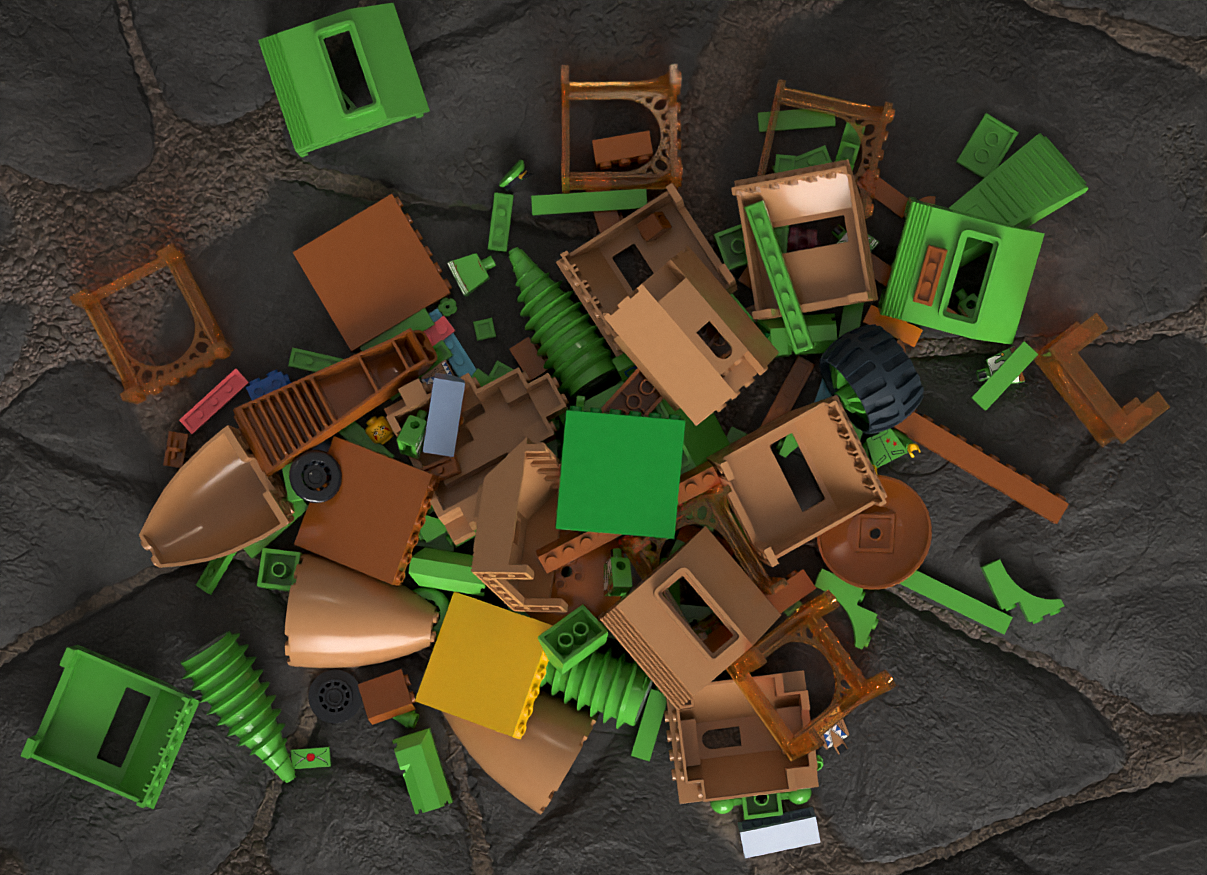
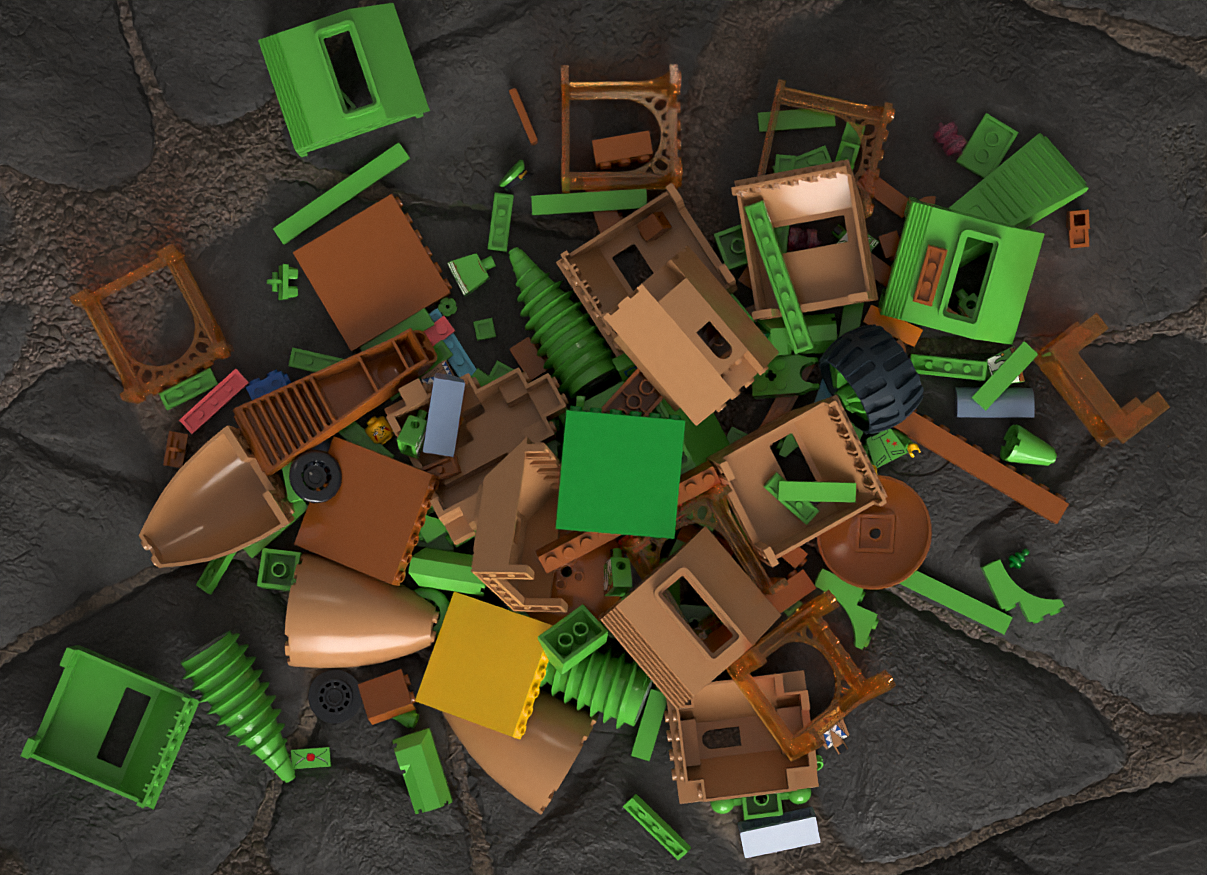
(188, 389): none -> bright green tile
(280, 282): none -> bright green hips
(341, 193): none -> bright green tile
(523, 116): none -> dark orange tile
(657, 827): none -> bright green plate
(788, 378): none -> bright green brick
(796, 557): none -> dark orange brick
(802, 509): none -> bright green tile
(816, 491): none -> bright green tile
(888, 245): none -> dark orange brick
(948, 135): none -> clear pink wheel
(950, 367): none -> bright green tile
(1012, 403): none -> sand blue brick
(1019, 557): none -> green hair
(1026, 448): none -> bright green cone
(1078, 224): none -> dark orange brick

